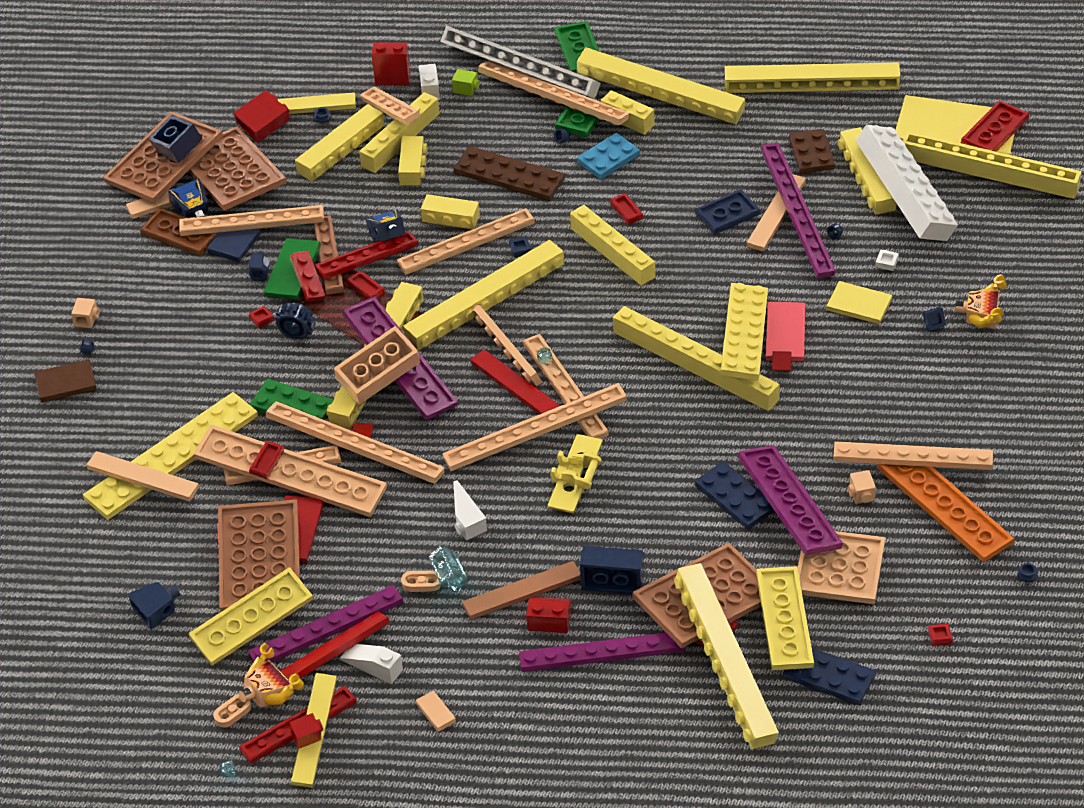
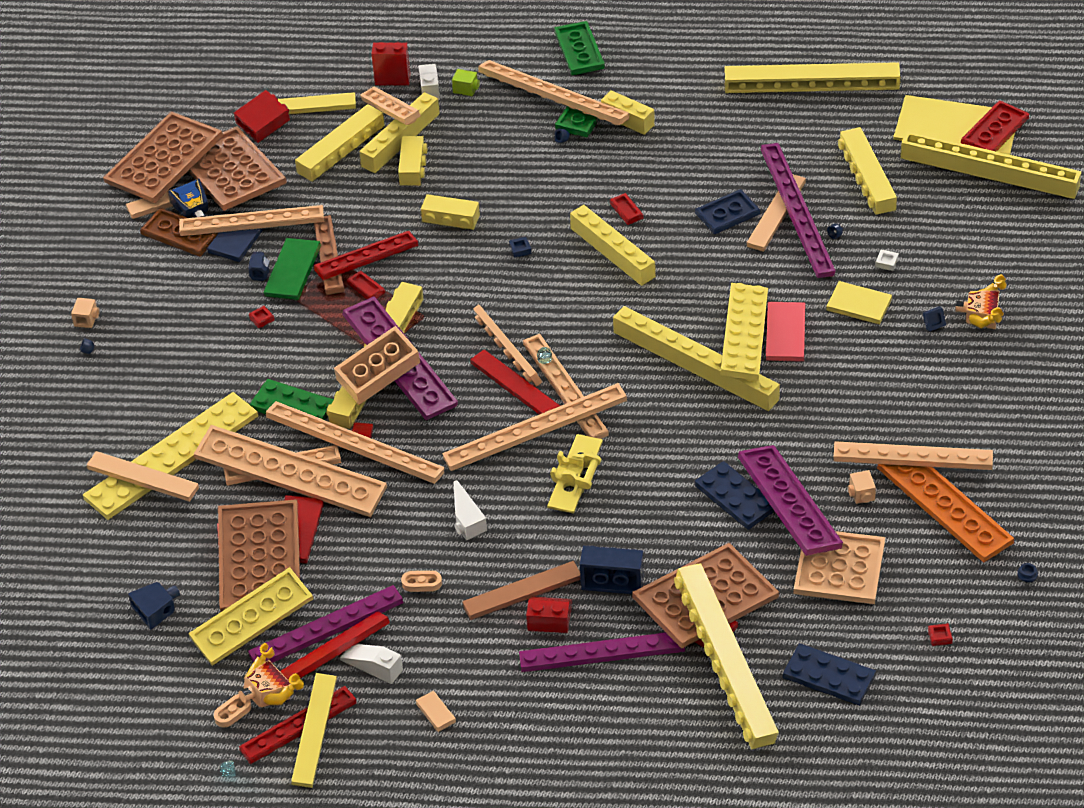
(65, 380): reddish brown tile -> none
(175, 138): dark blue brick -> none
(266, 459): red tile -> none
(294, 320): dark blue gear -> none
(306, 730): red brick -> none
(307, 276): red plate -> none
(322, 115): dark blue plate -> none
(387, 224): dark blue torso -> none
(448, 568): clear light blue brick -> none
(465, 241): light nougat tile -> none
(486, 293): light yellow brick -> none
(509, 173): reddish brown plate -> none
(520, 62): white brick -> none
(608, 156): dark azure plate -> none
(661, 85): light yellow brick -> none
(781, 360): red tile -> none
(784, 618): light yellow plate -> none
(811, 151): reddish brown plate -> none
(906, 183): white brick -> none

